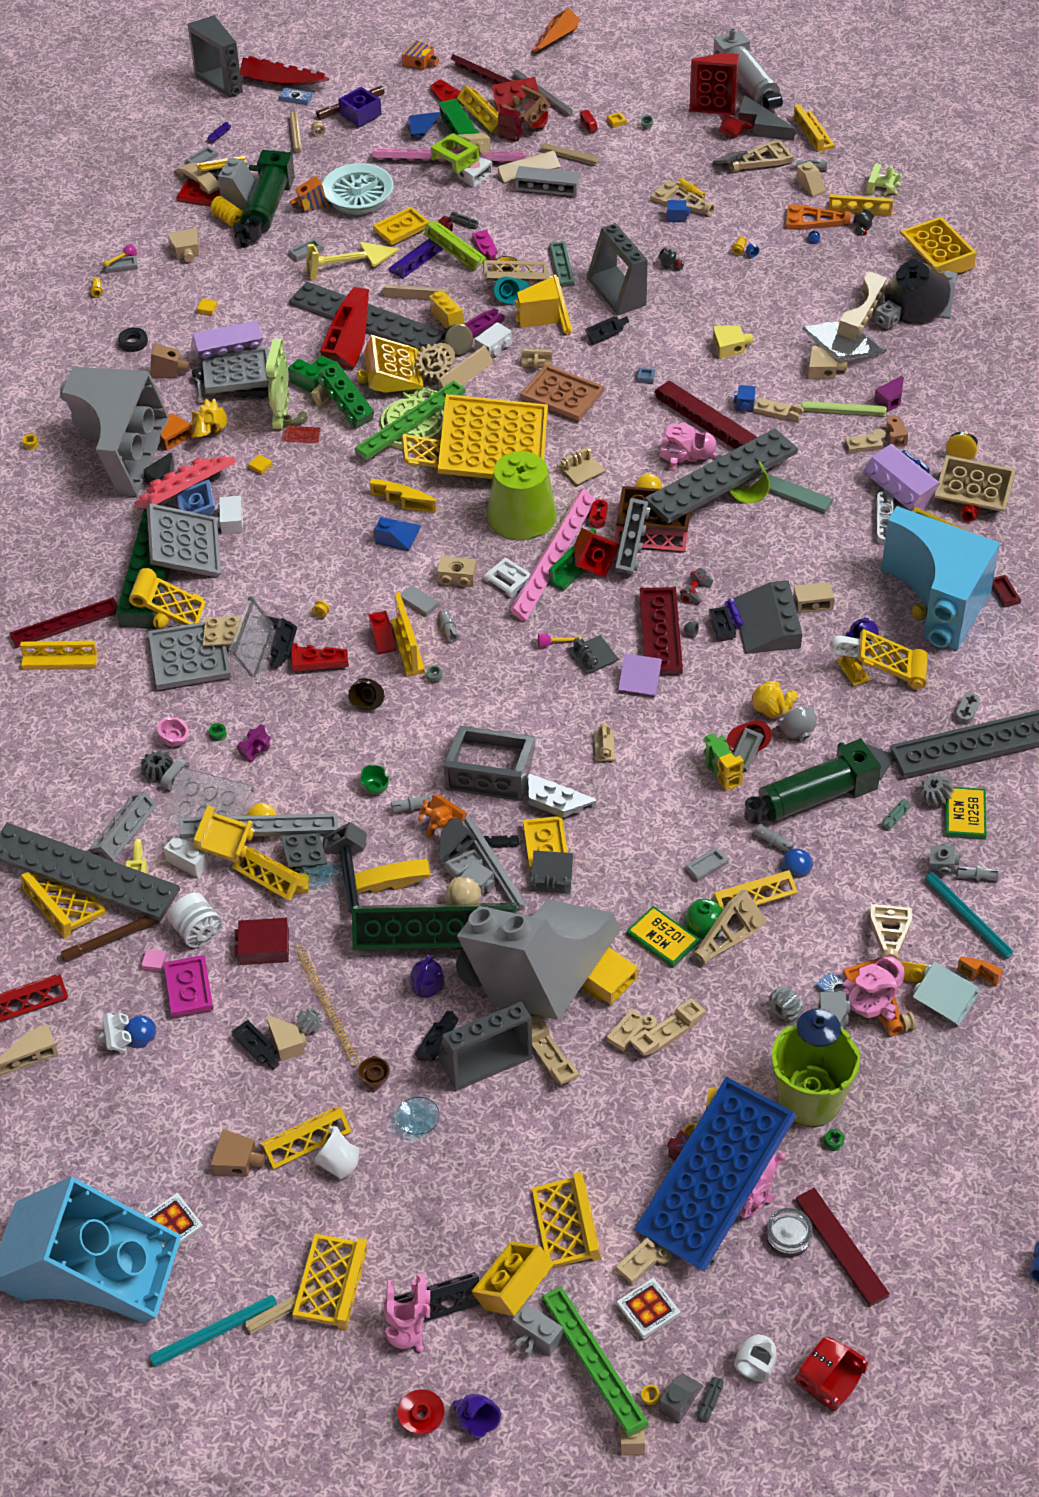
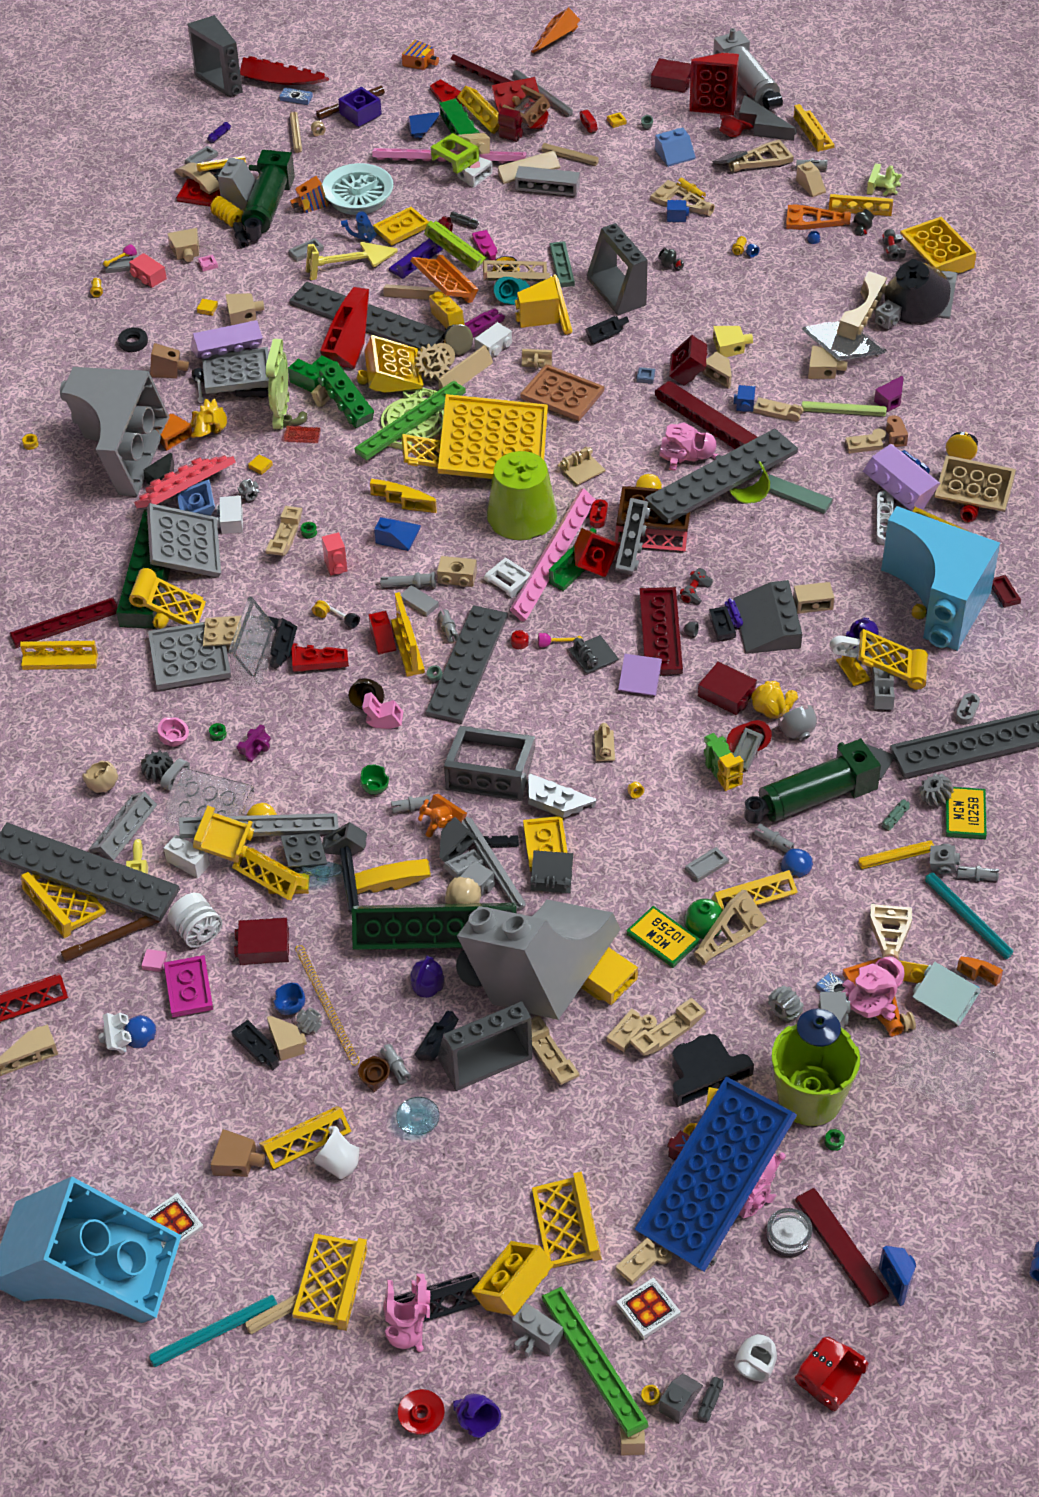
(101, 776): none -> tan hair
(147, 270): none -> coral brick
(207, 263): none -> bright pink tile
(242, 307): none -> tan torso
(248, 490): none -> light grey gear
(286, 532): none -> tan slope
(289, 999): none -> blue hair
(308, 534): none -> green bush
(334, 554): none -> coral brick
(350, 619): none -> black hinge
(364, 227): none -> blue helmet
(384, 715): none -> bright pink brick
(395, 1063): none -> light grey pin
(417, 580): none -> light grey pin
(446, 277): none -> orange fence
(467, 664): none -> dark grey plate
(519, 639): none -> red piece
(638, 793): none -> yellow hinge
(671, 75): none -> dark red brick
(674, 147): none -> medium blue slope
(688, 360): none -> dark red brick
(704, 1066): none -> black brick
(719, 369): none -> tan slope
(727, 688): none -> dark red brick
(883, 689): none -> light grey slope
(893, 250): none -> dark grey piece
(895, 854): none -> yellow axle
(898, 1271): none -> blue slope

